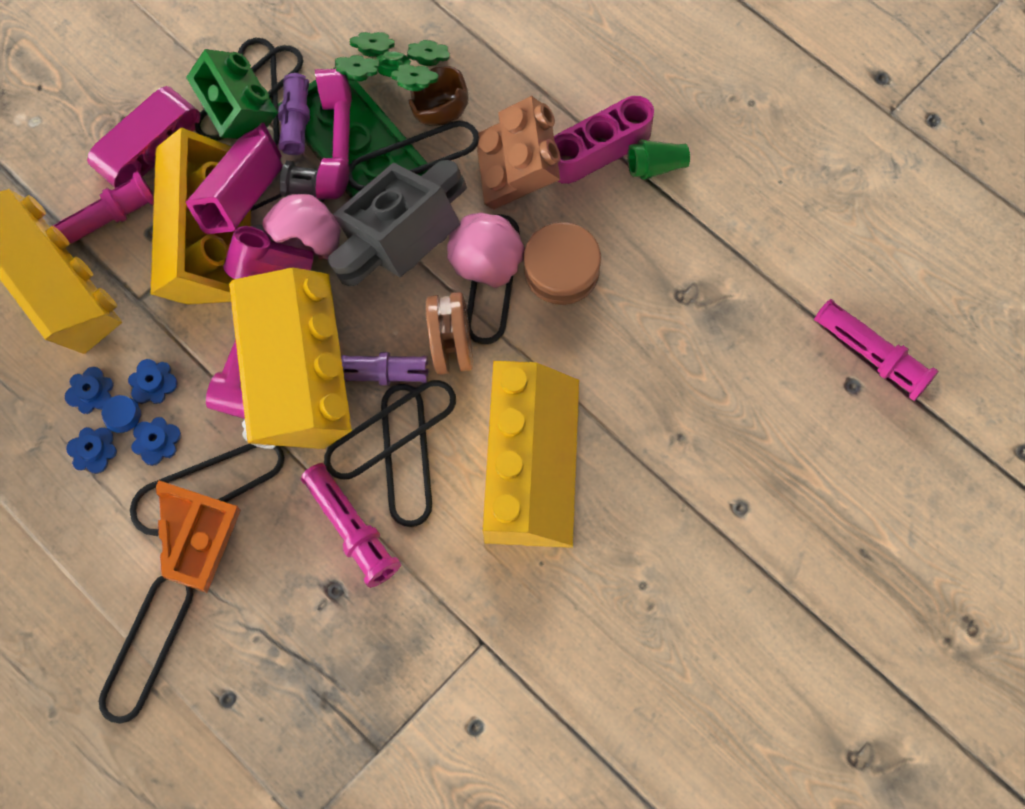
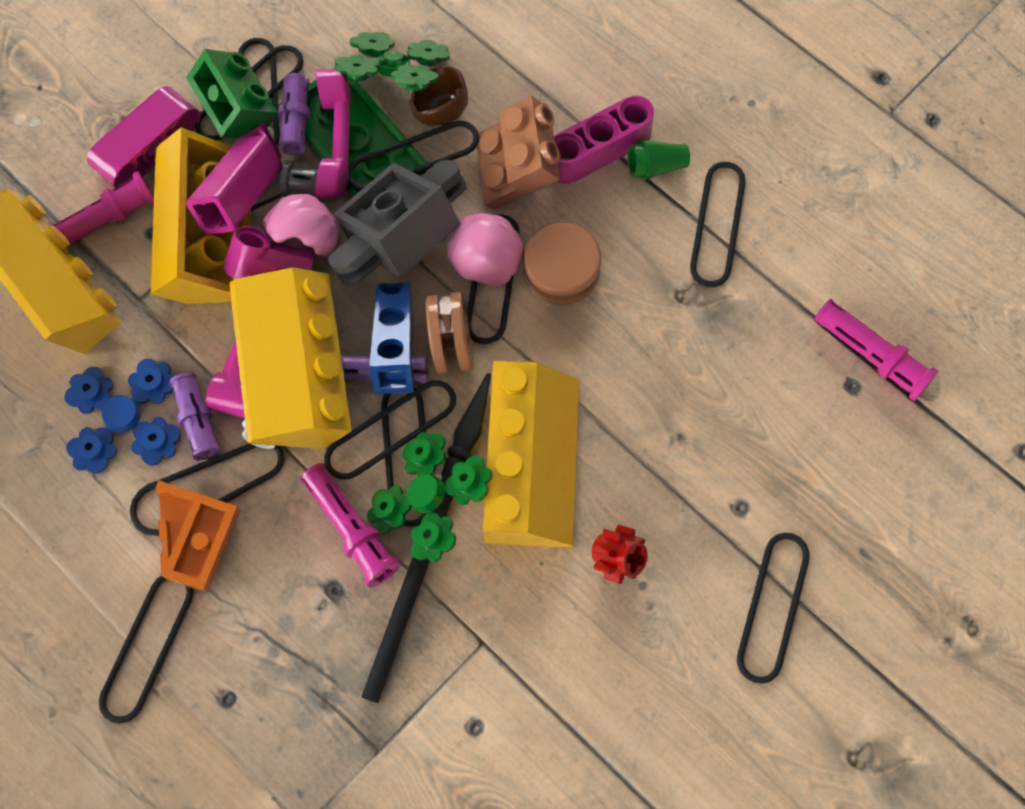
(194, 416): none -> medium lavender pin
(392, 340): none -> blue leg
(426, 494): none -> green plant
(464, 439): none -> black piece
(619, 554): none -> red gear
(736, 168): none -> black piece
(752, 610): none -> black piece

